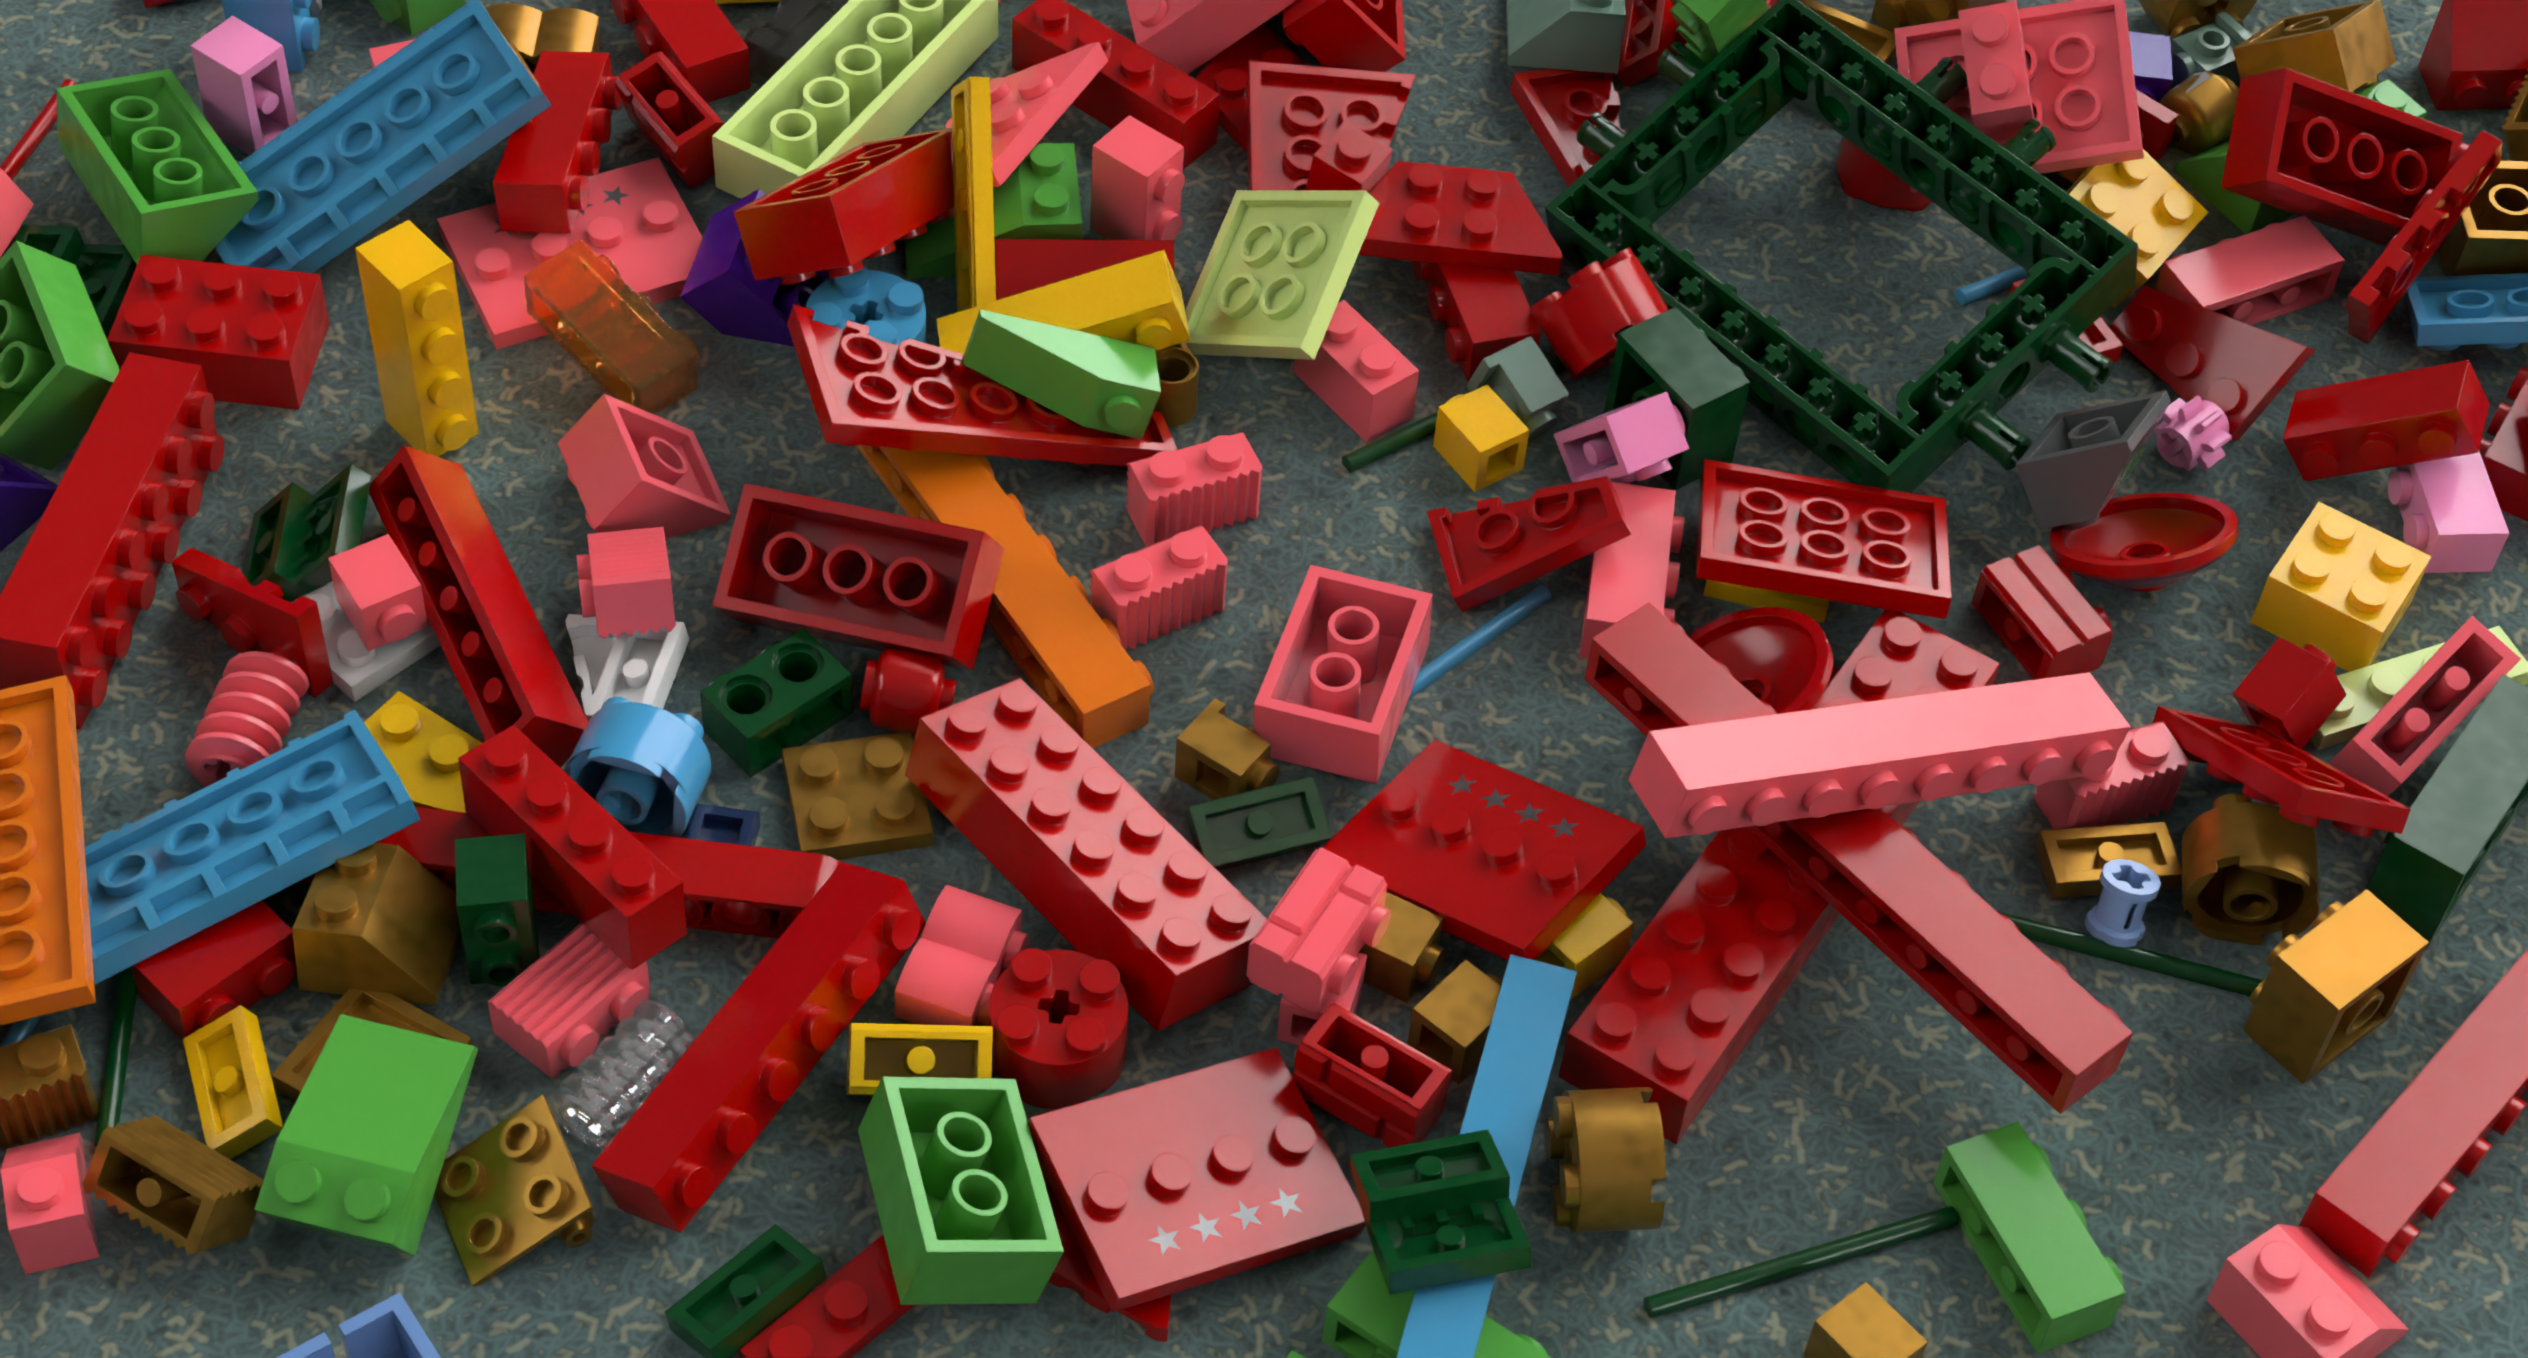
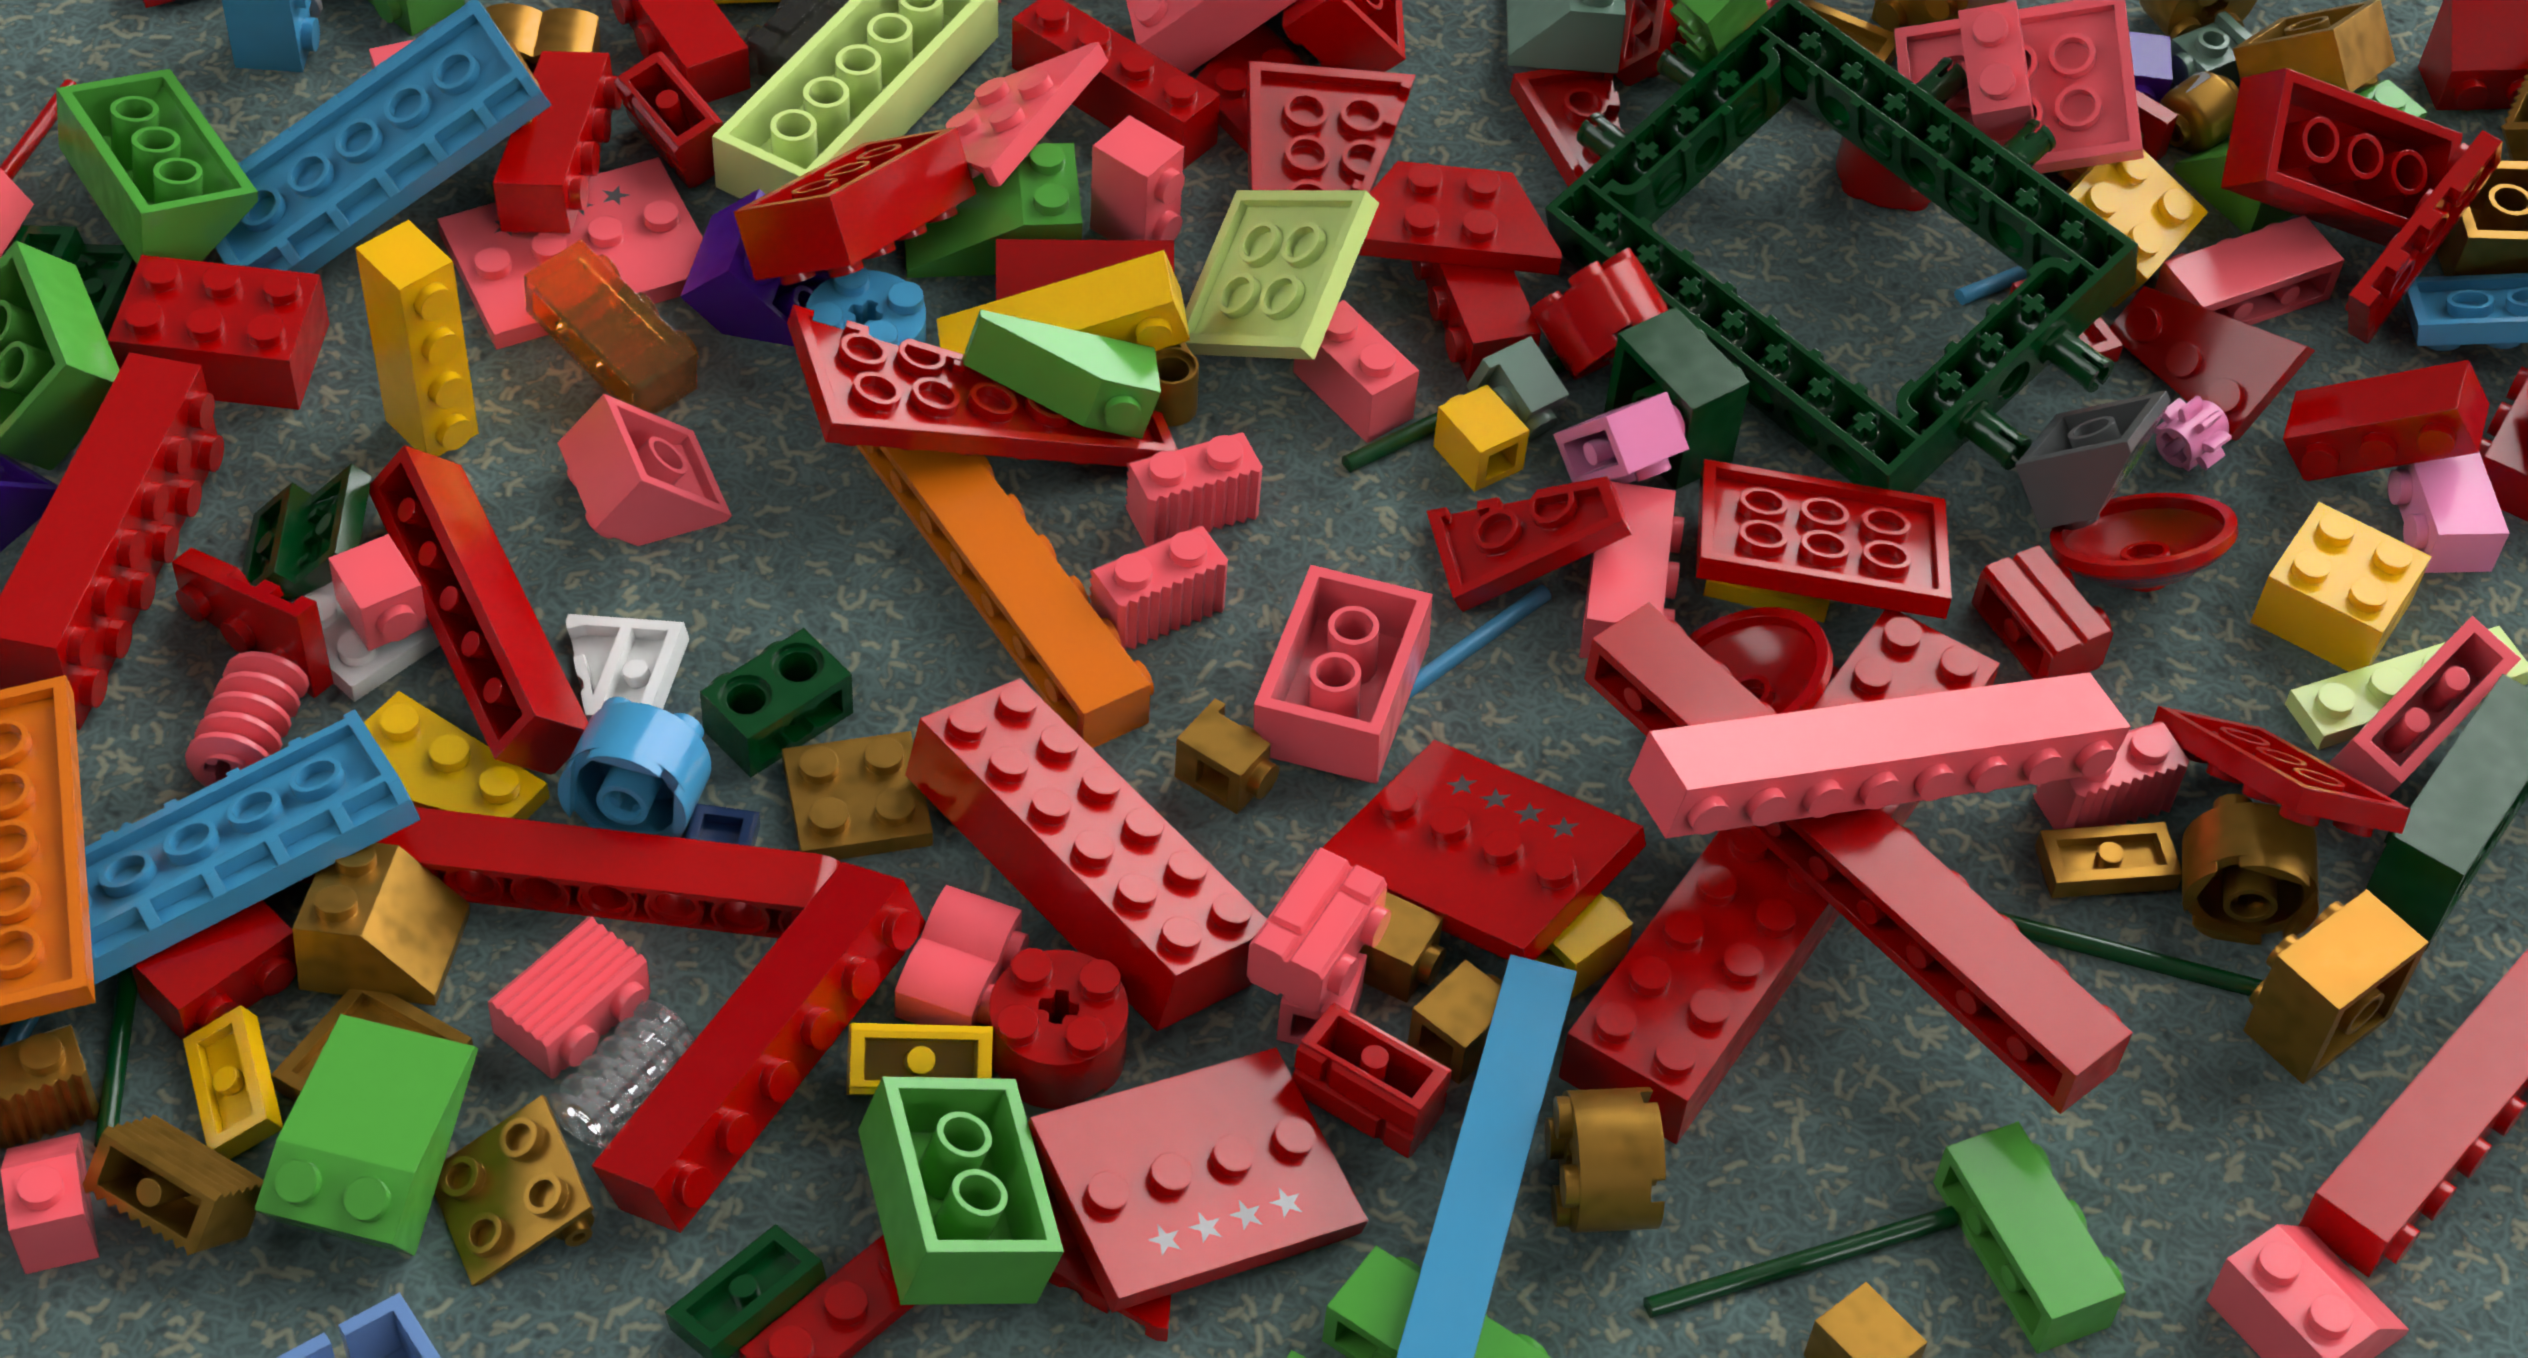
(243, 84): bright pink brick -> none
(496, 907): dark green brick -> none
(575, 846): red brick -> none
(627, 582): coral brick -> none
(858, 575): red brick -> none
(904, 689): red head -> none
(973, 193): yellow tile -> none
(1258, 824): dark green plate -> none
(1349, 161): red brick -> none
(1439, 1211): dark green slope -> none
(2122, 903): light blue bush -> none
(2291, 691): red brick -> none

